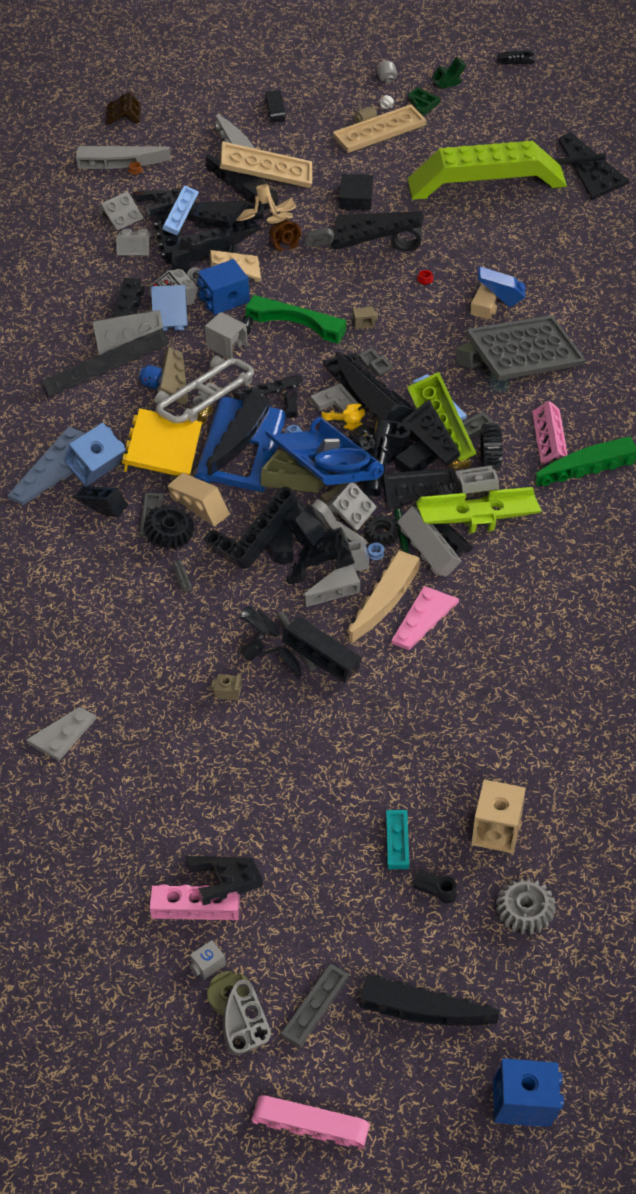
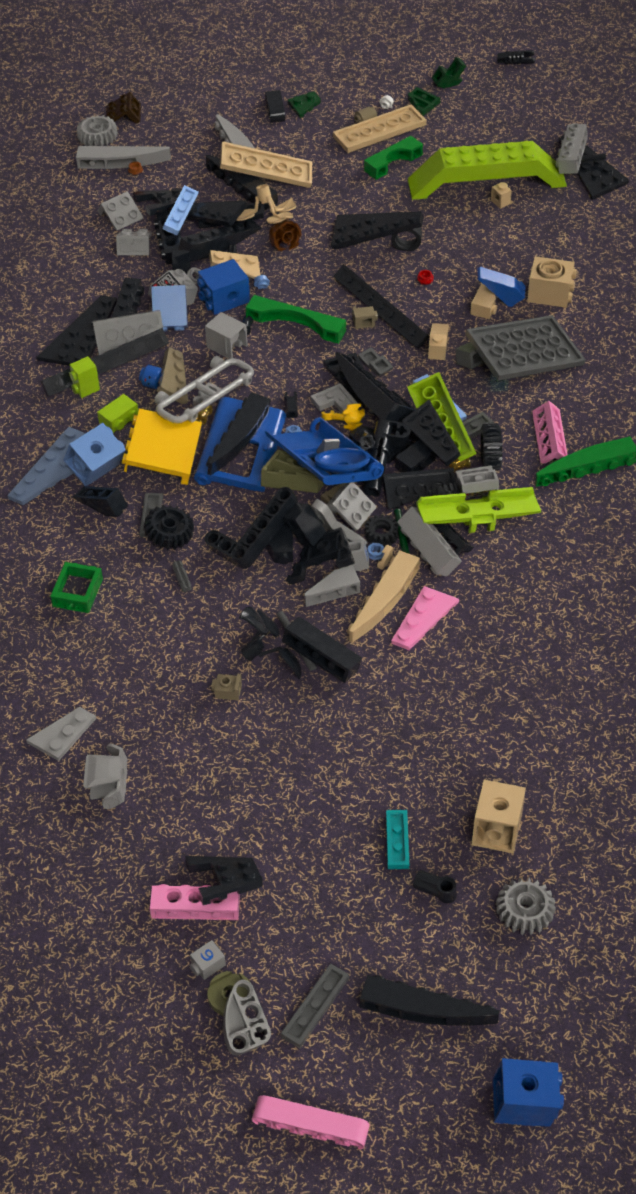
(73, 601): none -> green window
(79, 338): none -> black wing
(84, 377): none -> lime piece
(97, 131): none -> light grey gear
(103, 772): none -> light grey piece
(118, 413): none -> lime piece
(199, 498): tan wedge -> none
(261, 281): none -> medium blue plate
(274, 386): black wing -> none
(304, 103): none -> dark green wing
(319, 238): dark grey beam -> none
(356, 192): black brick -> none
(384, 308): none -> black plate
(387, 71): light grey head -> none
(388, 554): none -> tan tile
(406, 149): none -> green arch
(438, 341): none -> tan slope
(501, 195): none -> tan brick
(551, 282): none -> tan brick
(572, 148): none -> light grey brick

